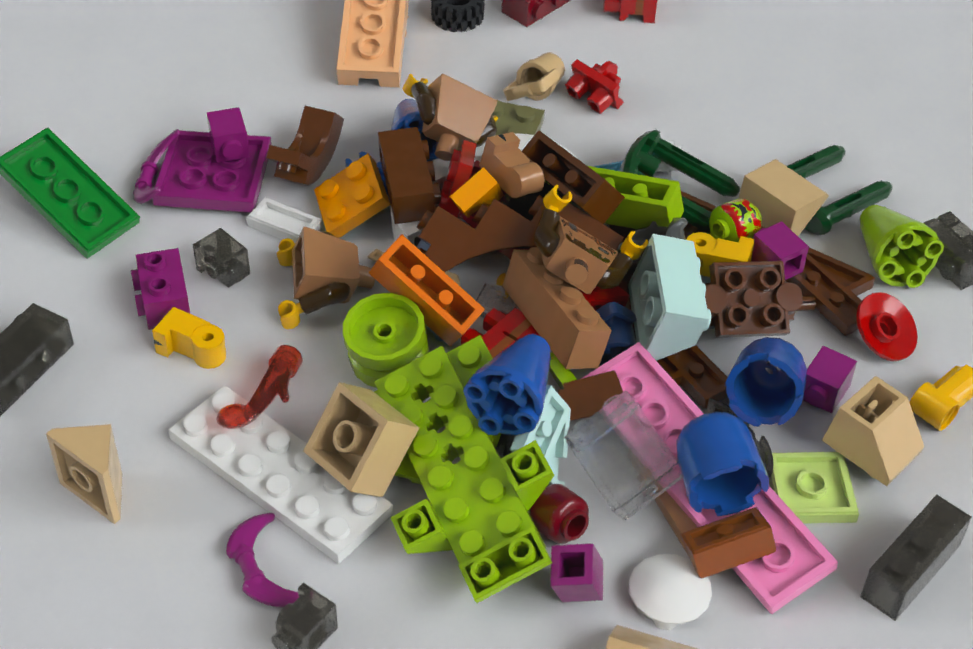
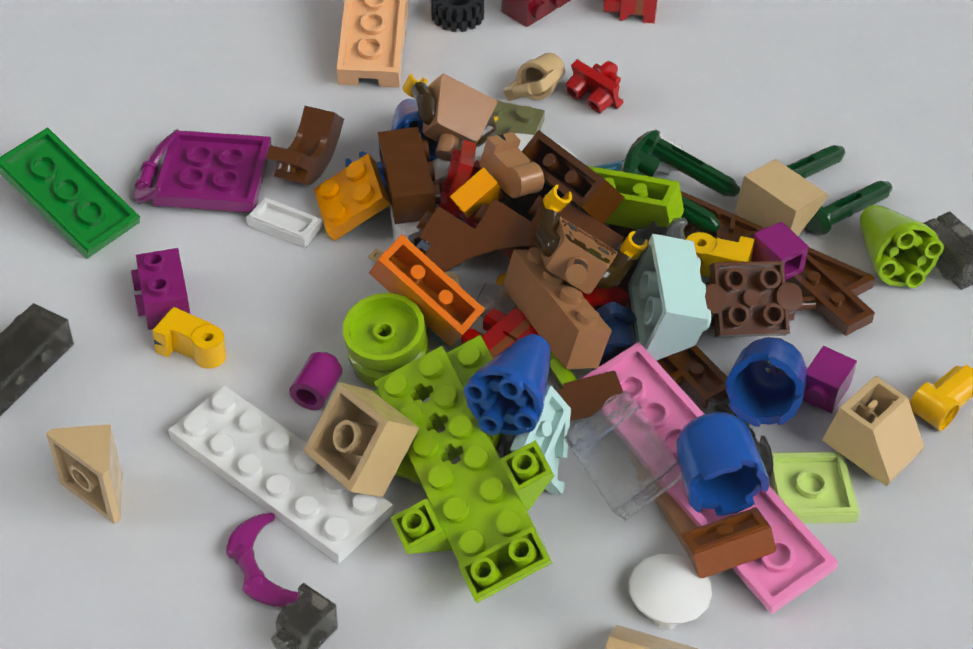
(222, 257): clear smoke brick -> none
(228, 134): magenta brick -> none
(282, 367): clear red plant -> none
(316, 380): none -> magenta brick
(323, 273): medium nougat torso -> none
(560, 514): dark red head -> none
(577, 572): magenta brick -> none
(735, 220): lime head -> none
(887, 326): red dish -> none
(915, 557): clear smoke brick -> none

